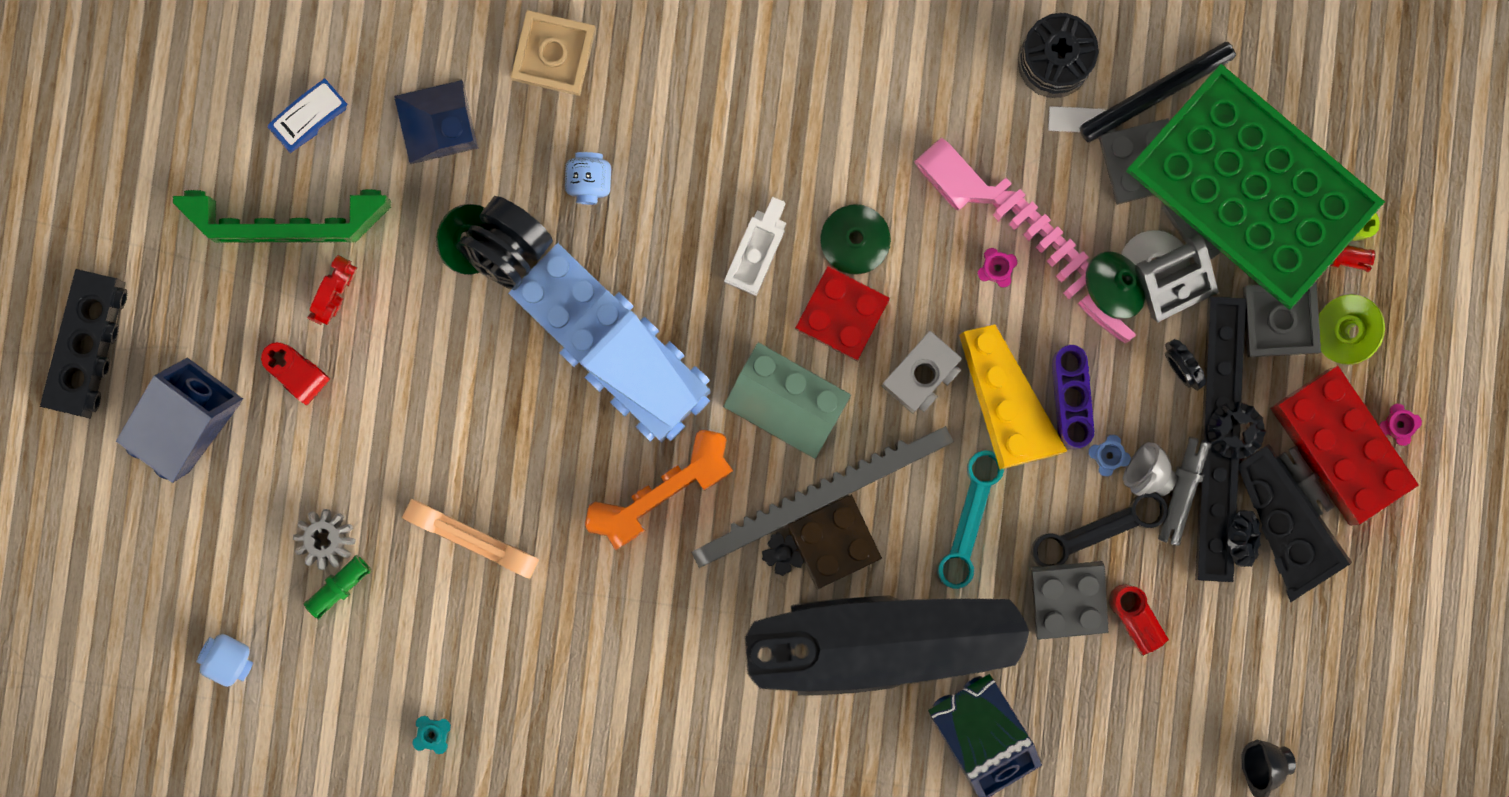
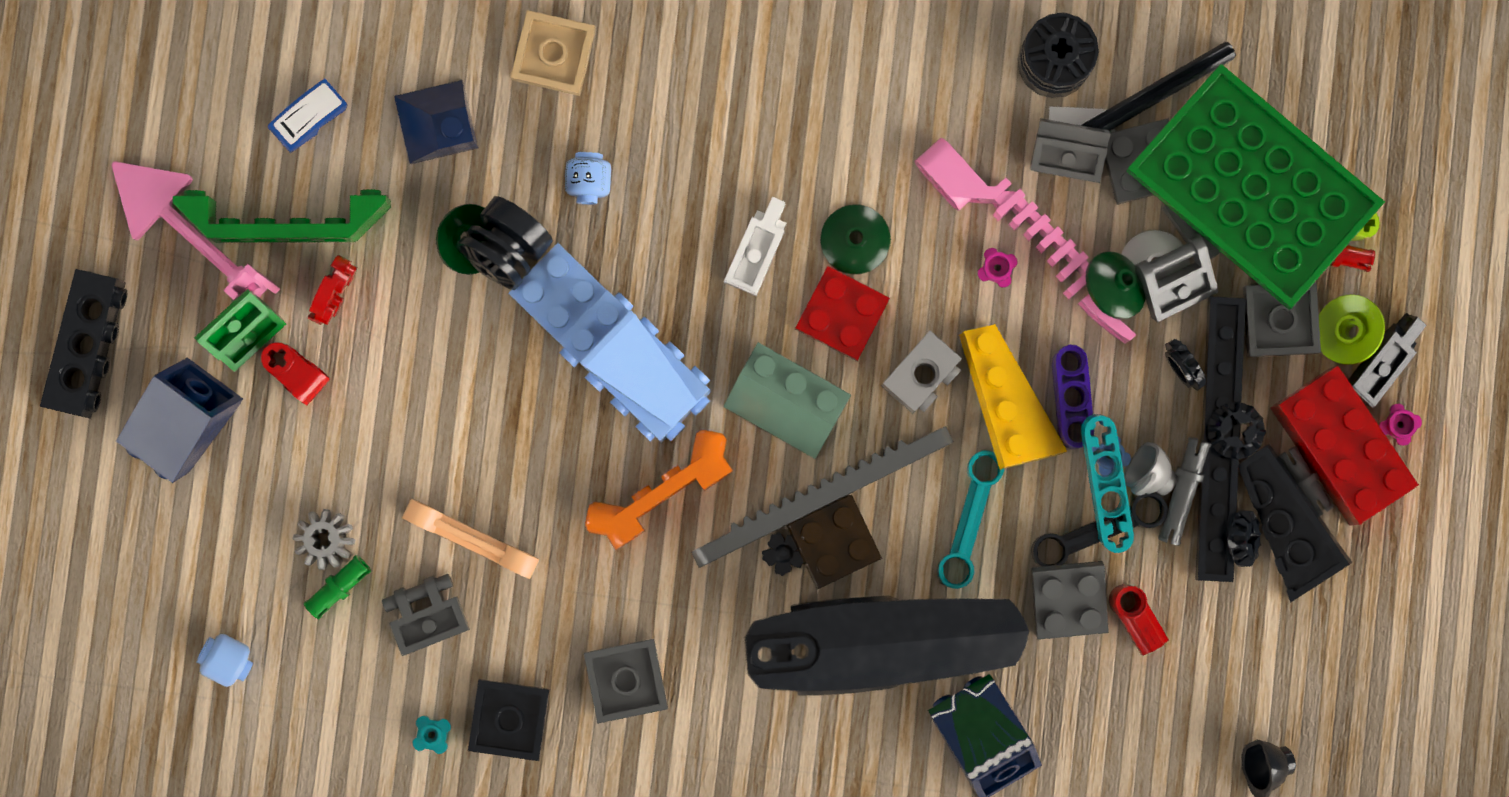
(149, 195): none -> bright pink piece
(240, 330): none -> green slope
(428, 625): none -> dark grey plate
(509, 720): none -> black plate
(625, 681): none -> dark grey plate
(1070, 150): none -> dark grey plate
(1113, 482): none -> teal beam
(1380, 371): none -> hinge

